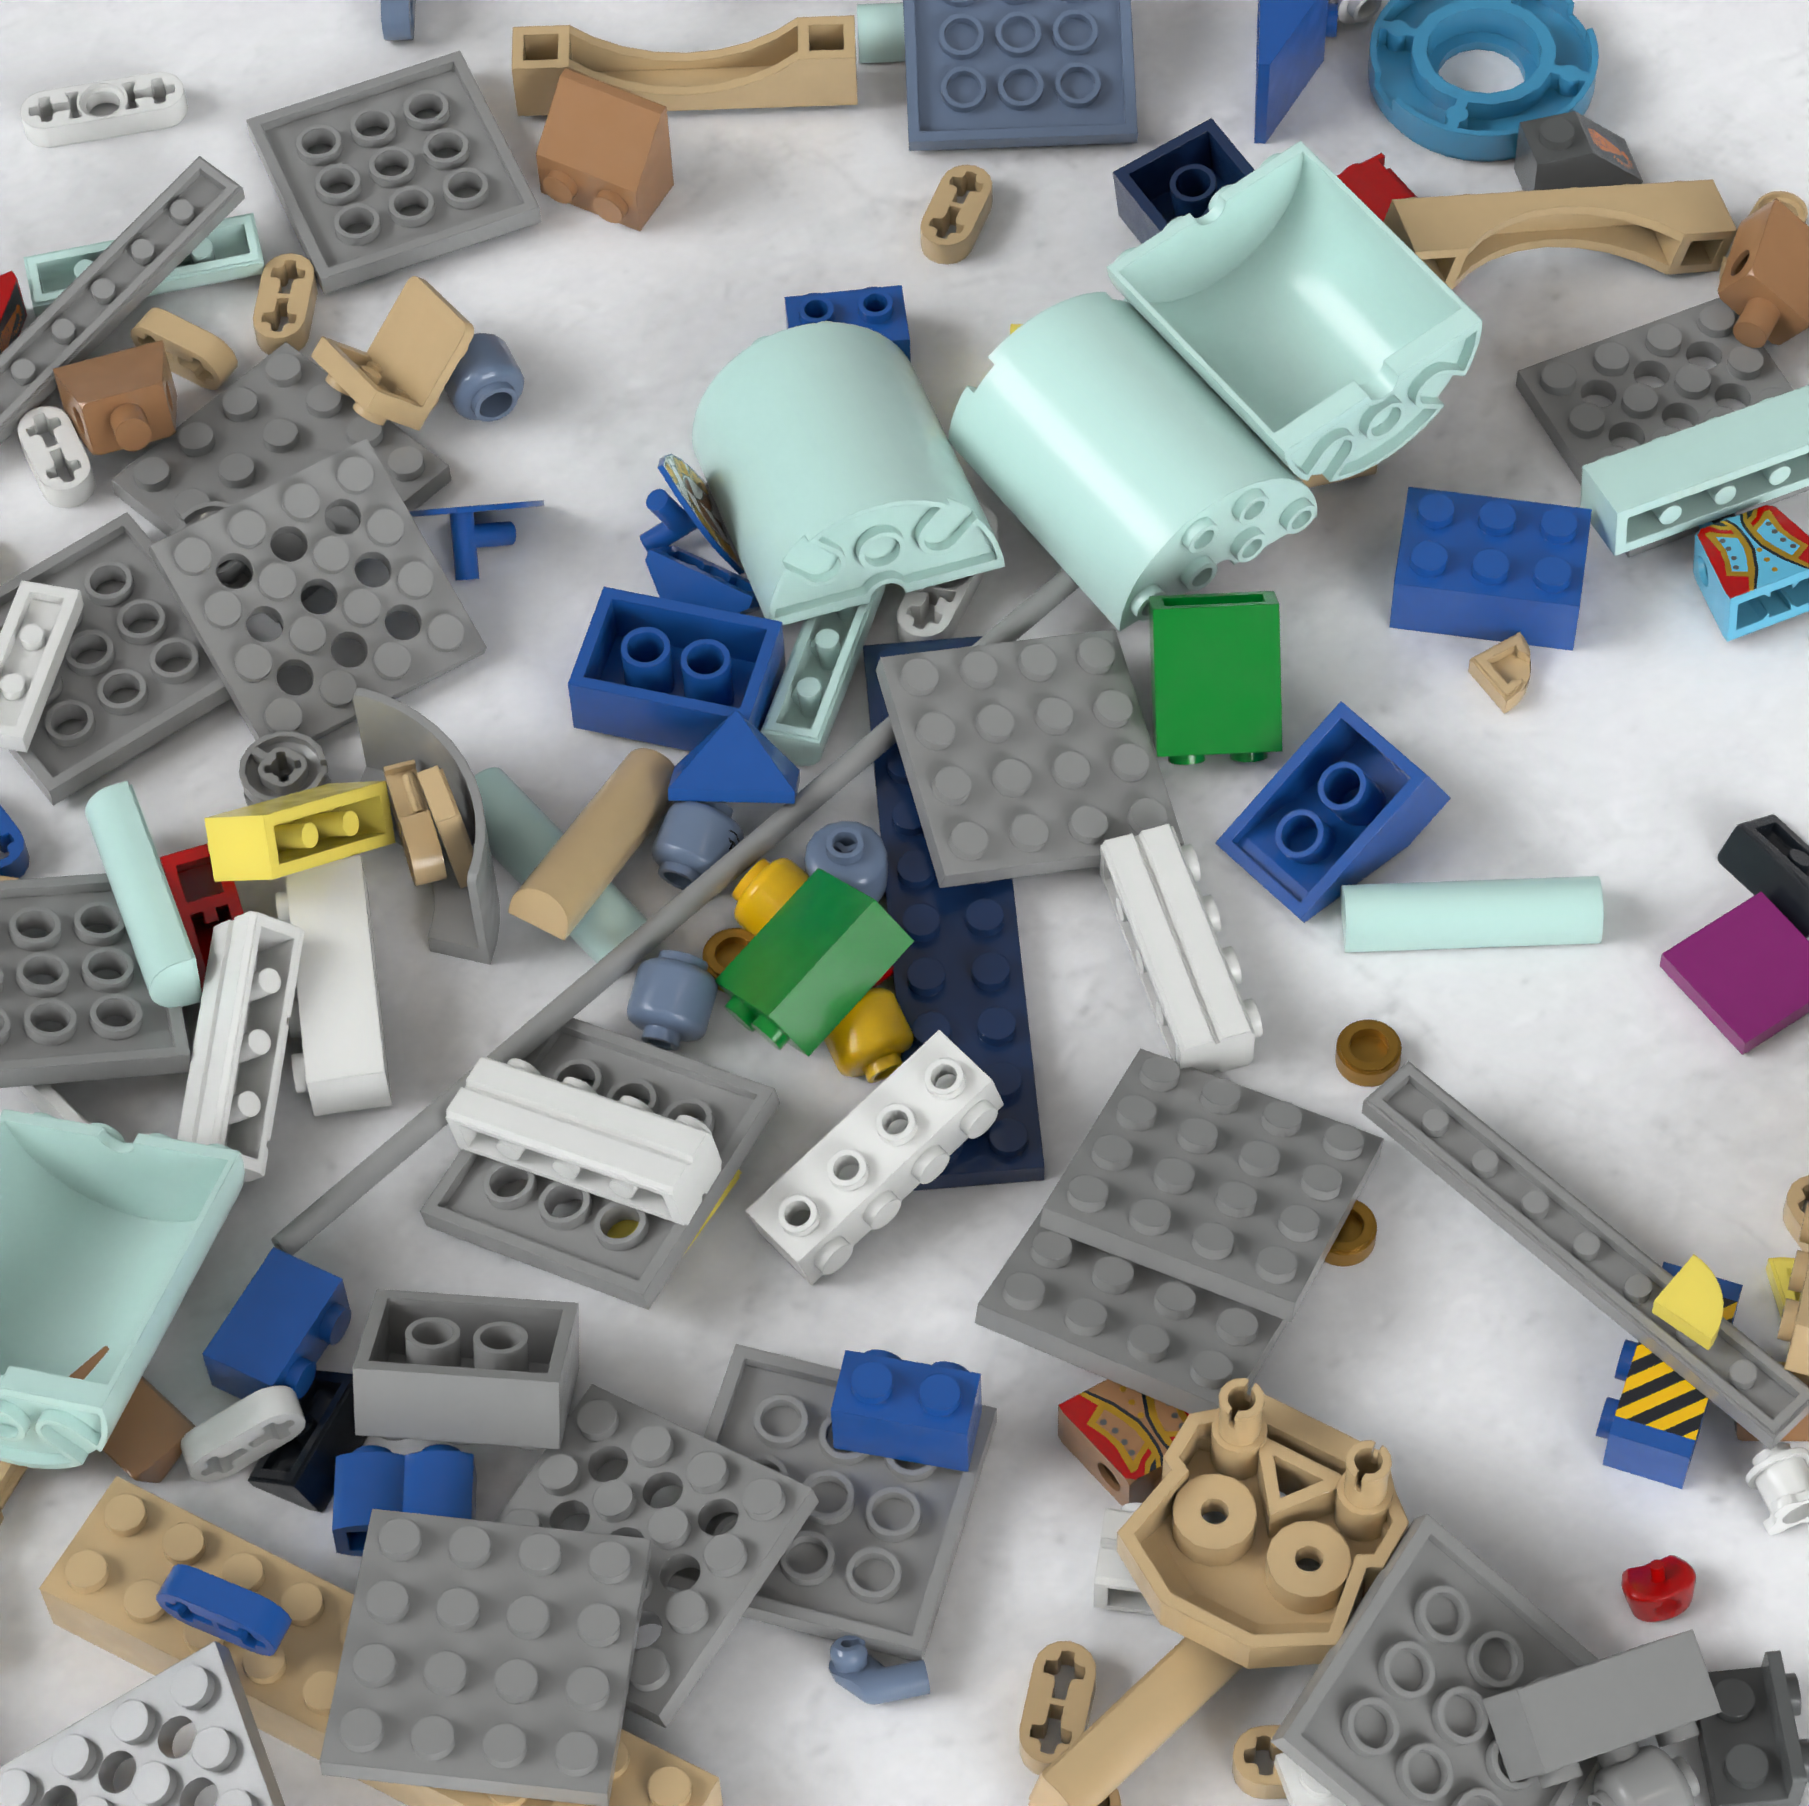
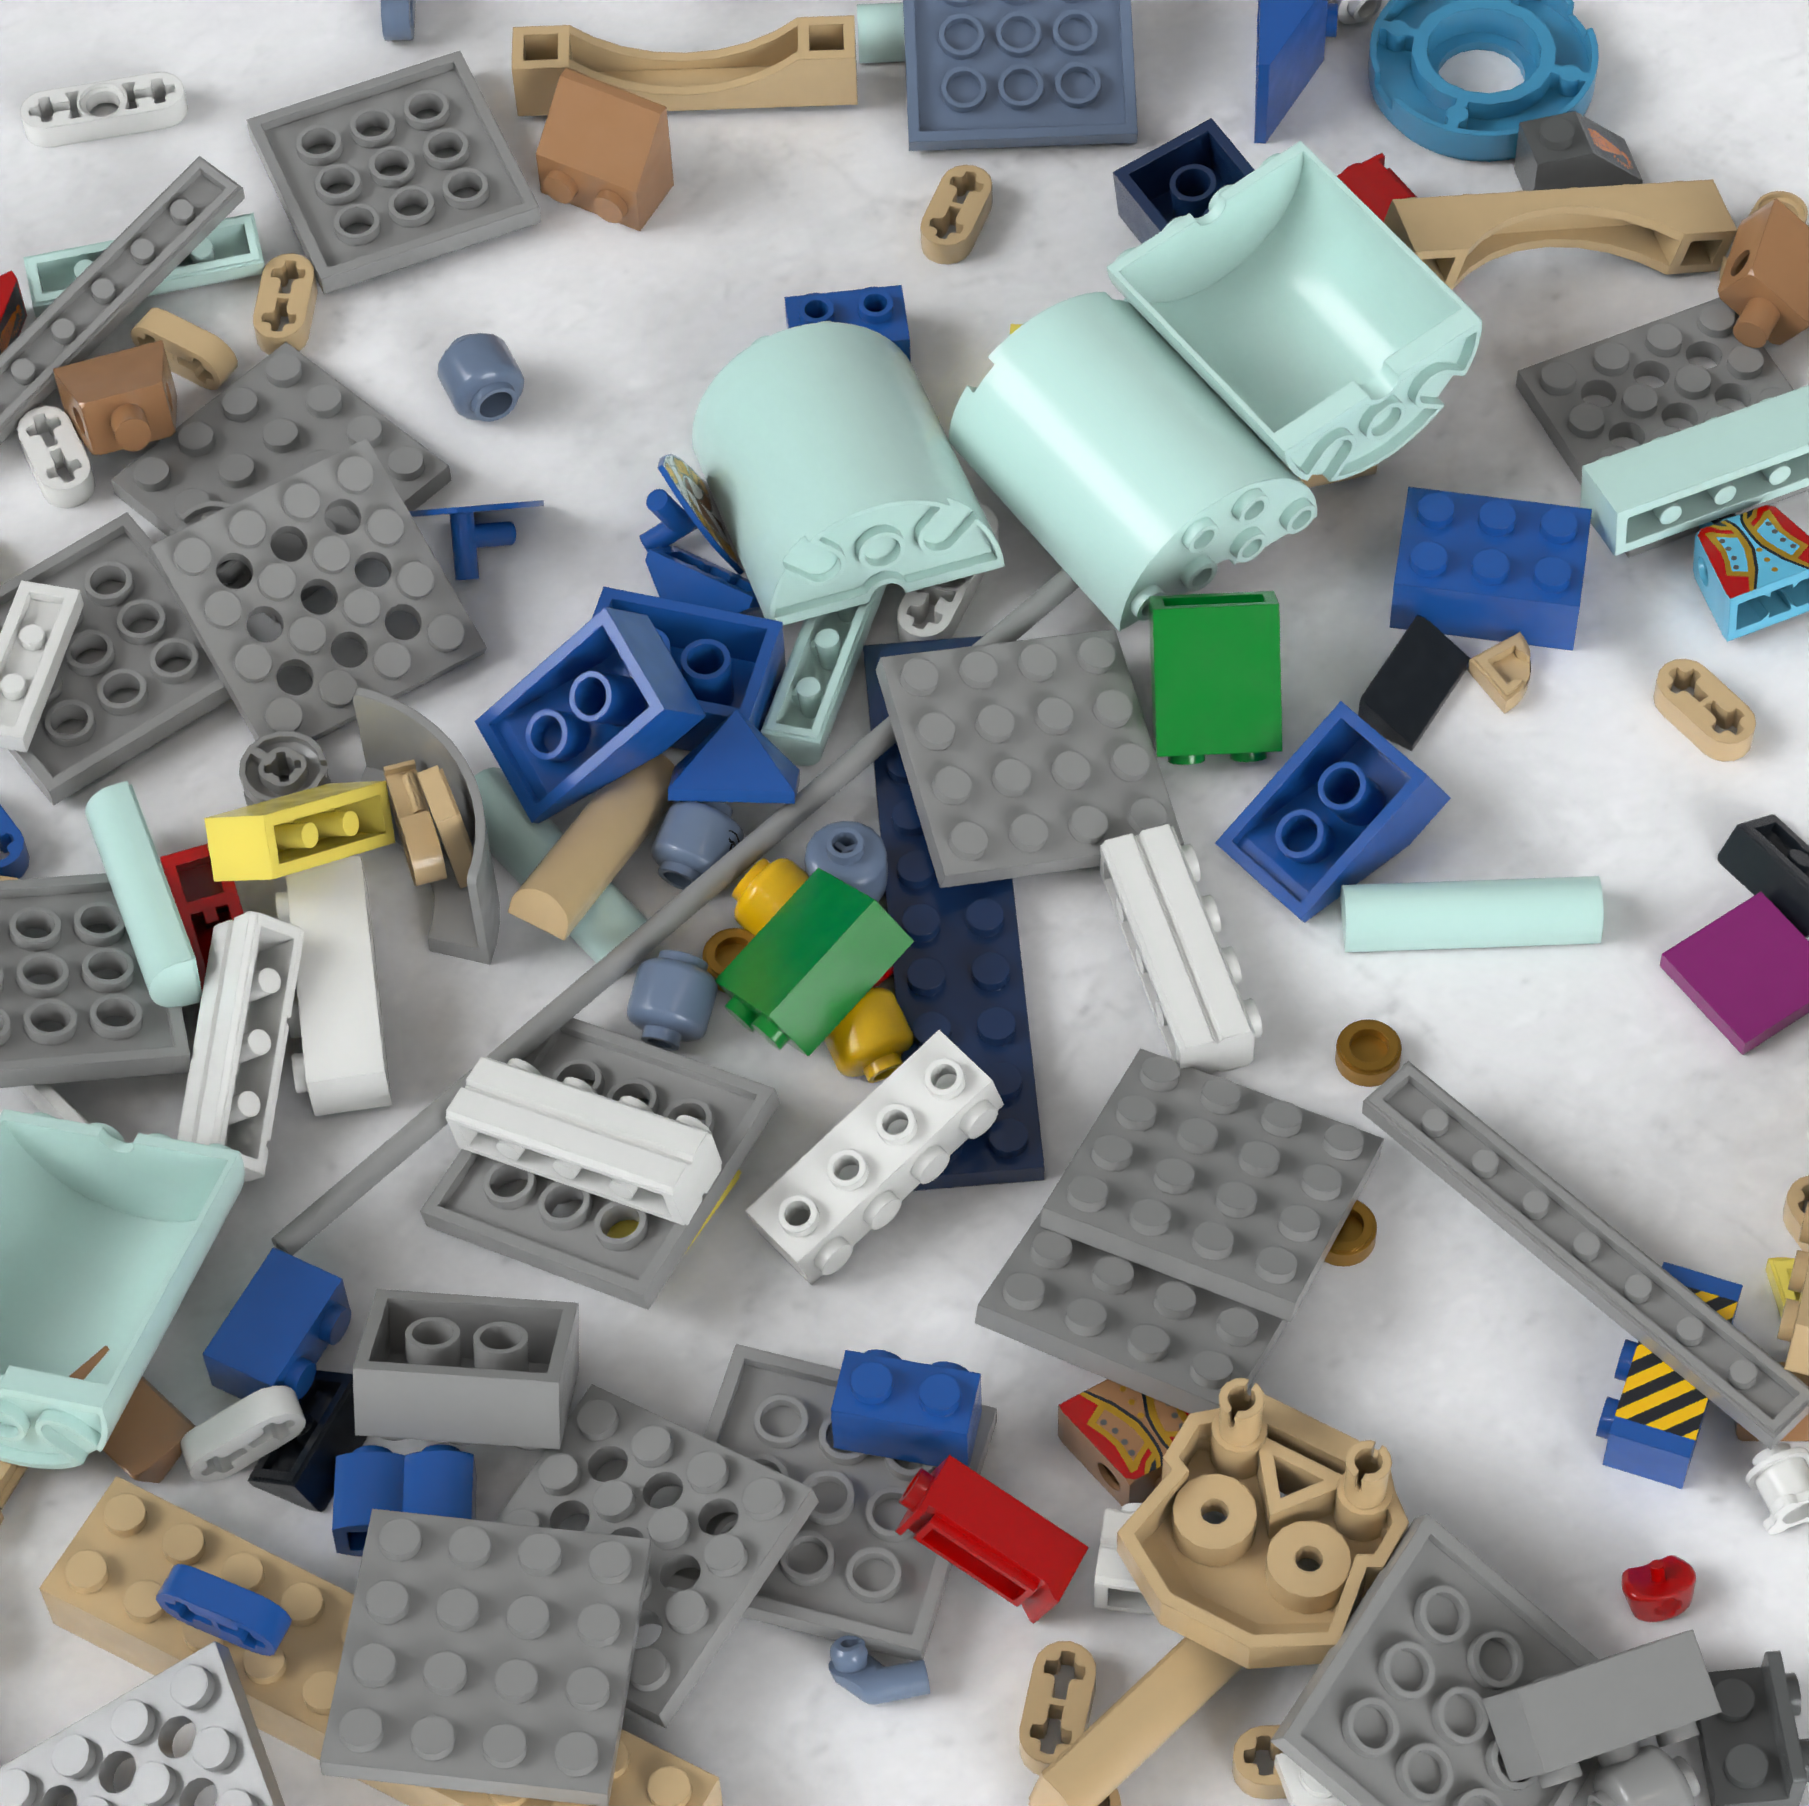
(406, 361): tan bracket -> none
(589, 713): none -> blue slope
(991, 1536): none -> red window
(1413, 684): none -> black slope
(1692, 1303): light yellow tile -> none
(1709, 705): none -> tan beam

